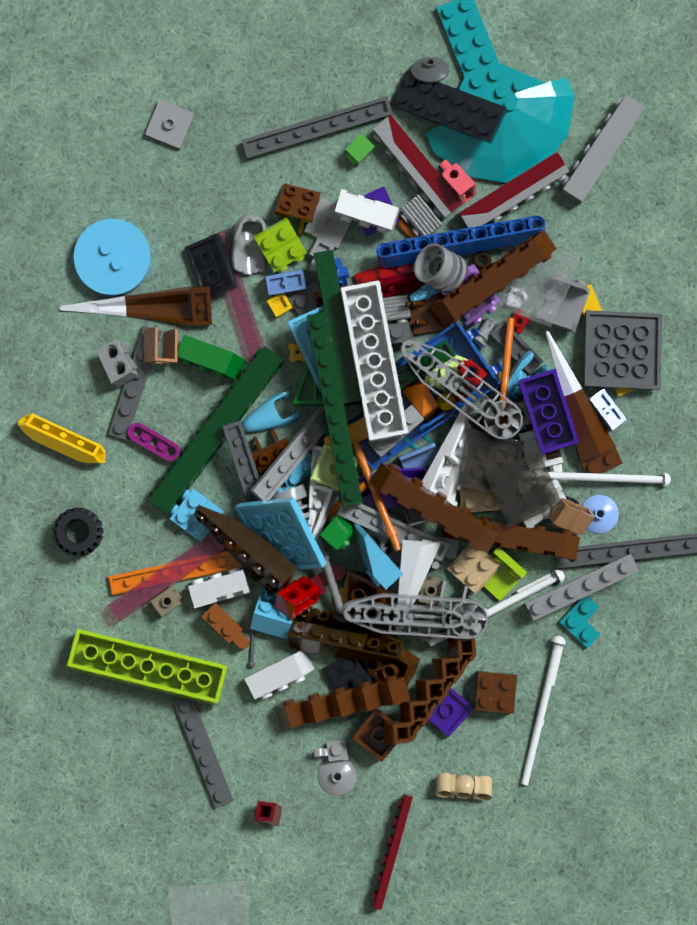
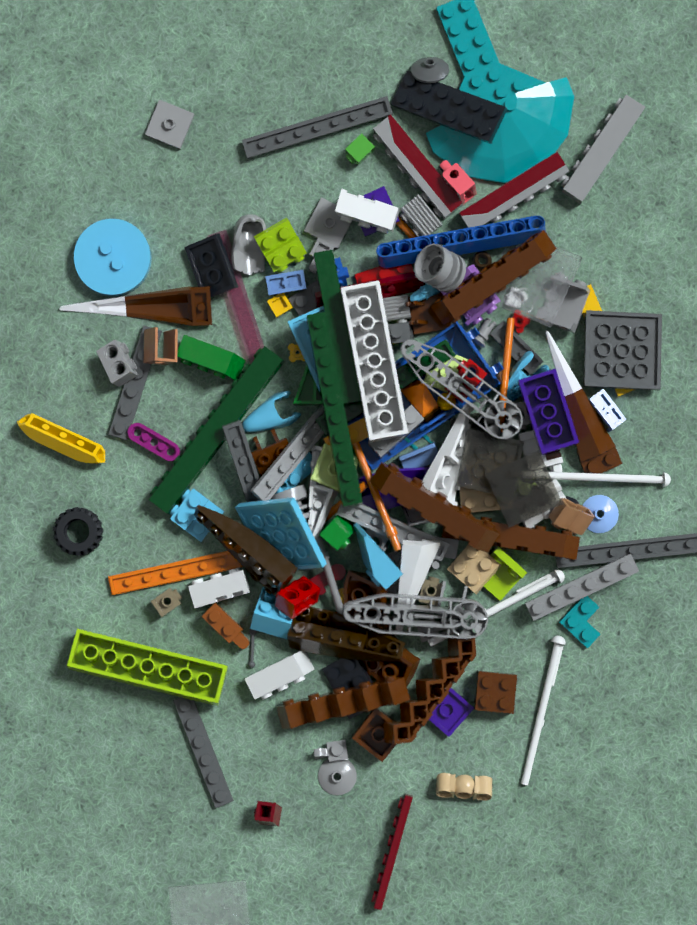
(166, 577): clear pink tile -> none
(297, 203): reddish brown plate -> none

